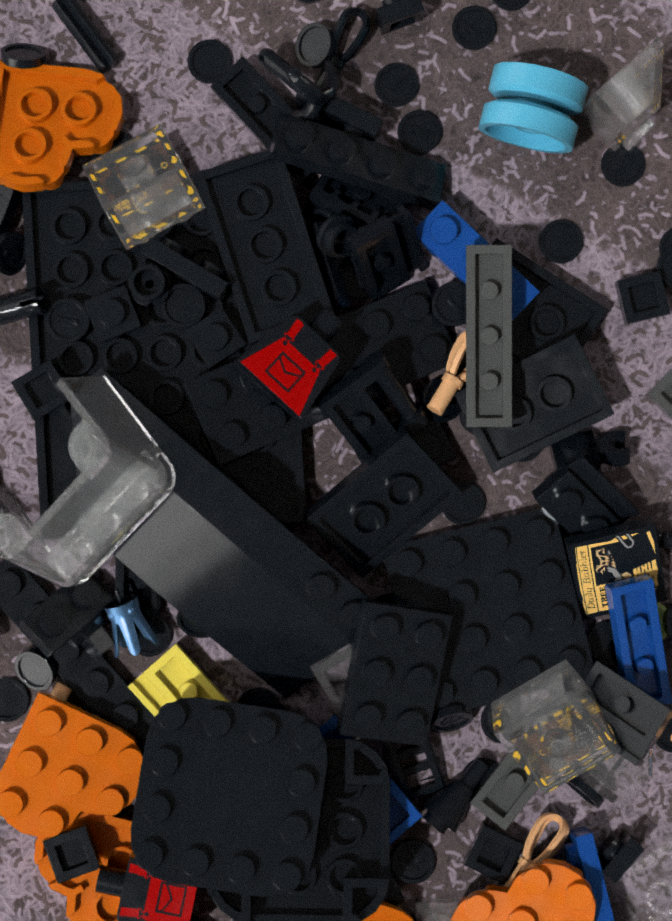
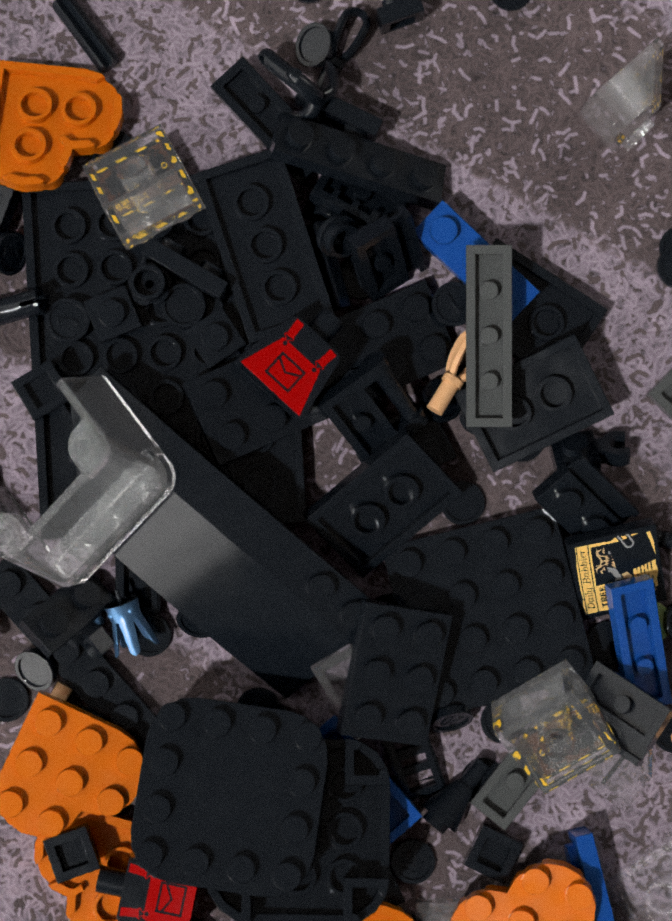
(22, 55): black piece -> none
(171, 679): light yellow plate -> none
(208, 61): black piece -> none
(396, 85): black piece -> none
(419, 132): black piece -> none
(473, 28): black piece -> none
(533, 107): medium azure wheel -> none
(533, 836): light nougat piece -> none
(560, 241): black piece -> none
(585, 791): black piece -> none
(618, 854): black plate -> none
(623, 166): black piece -> none
(642, 298): black plate -> none

